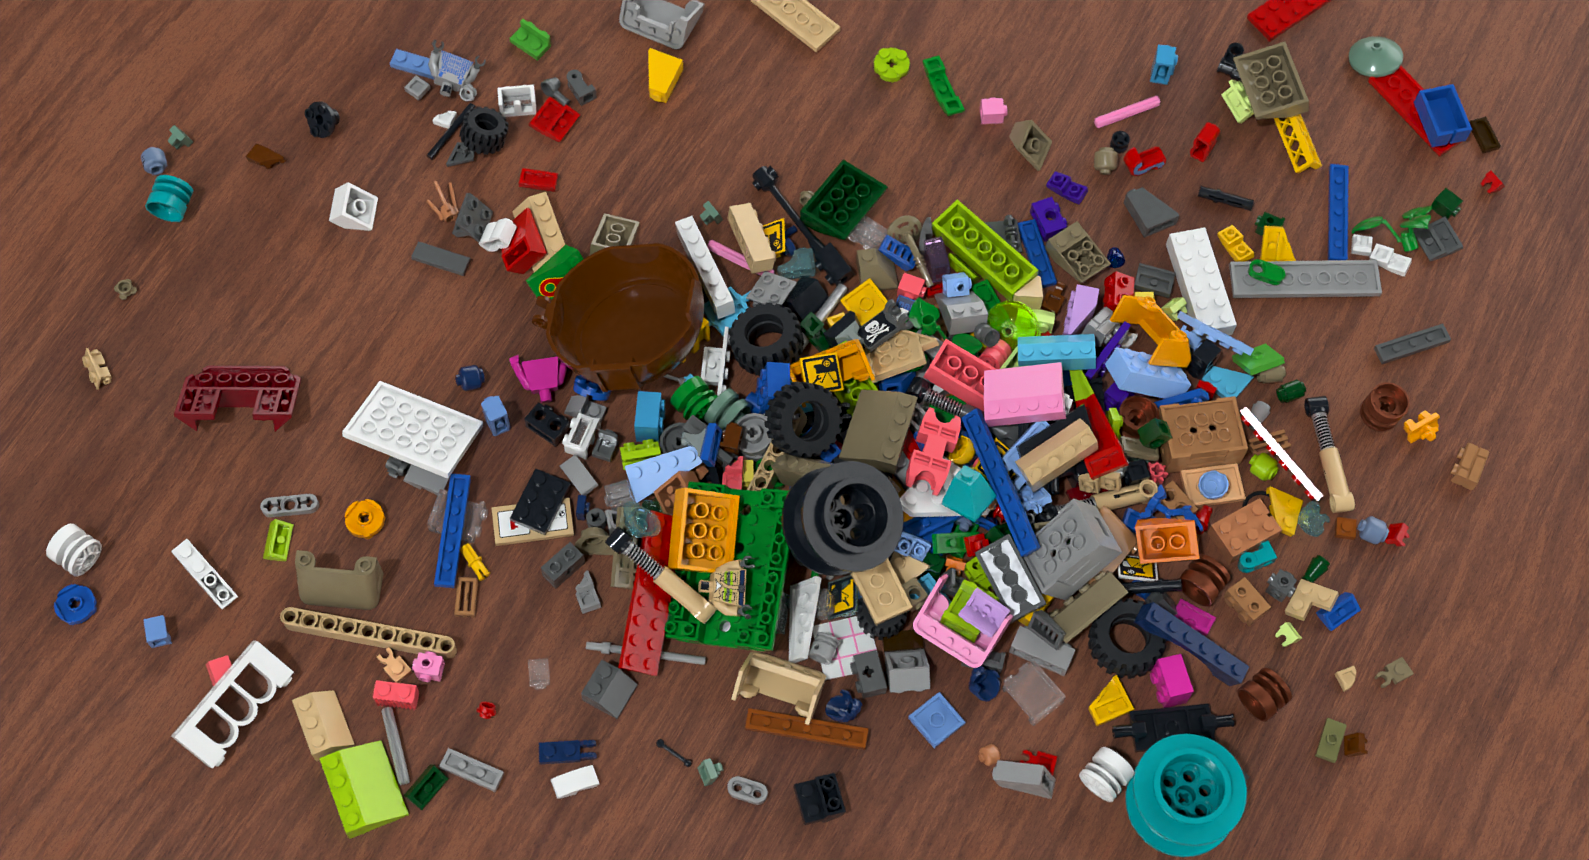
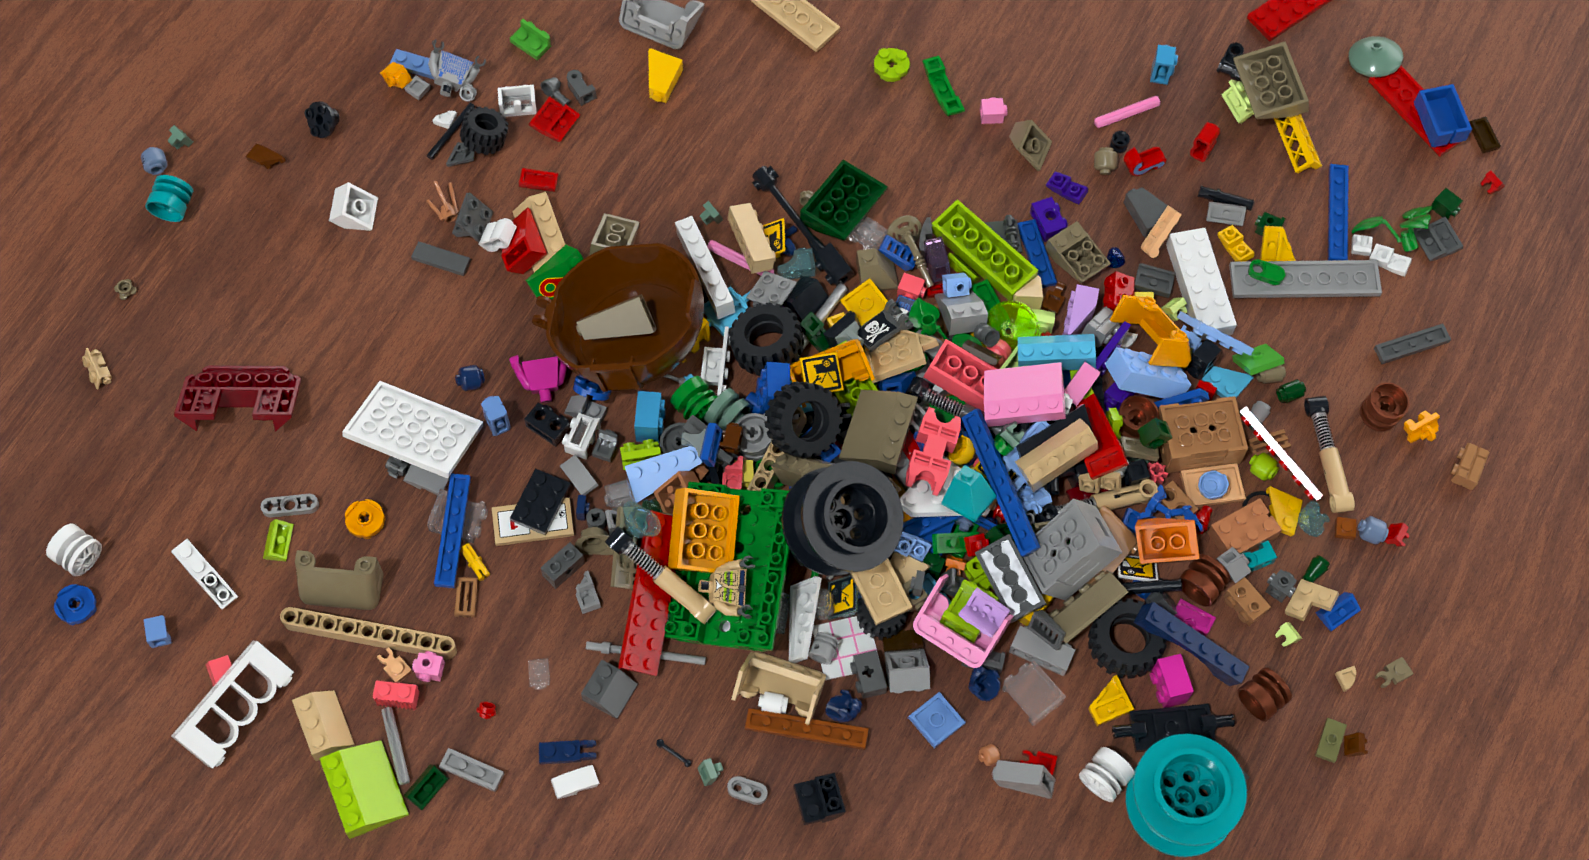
(396, 75): none -> light orange brick
(622, 319): none -> dark tan slope
(773, 702): none -> white brick
(917, 583): none -> dark grey plate
(981, 352): none -> dark brown tile
(1002, 445): none -> green beam
(1010, 435): none -> sand green tile
(1081, 382): none -> bright pink slope
(1160, 231): none -> light nougat plate
(1226, 213): none -> light grey plate
(1235, 564): none -> light grey brick

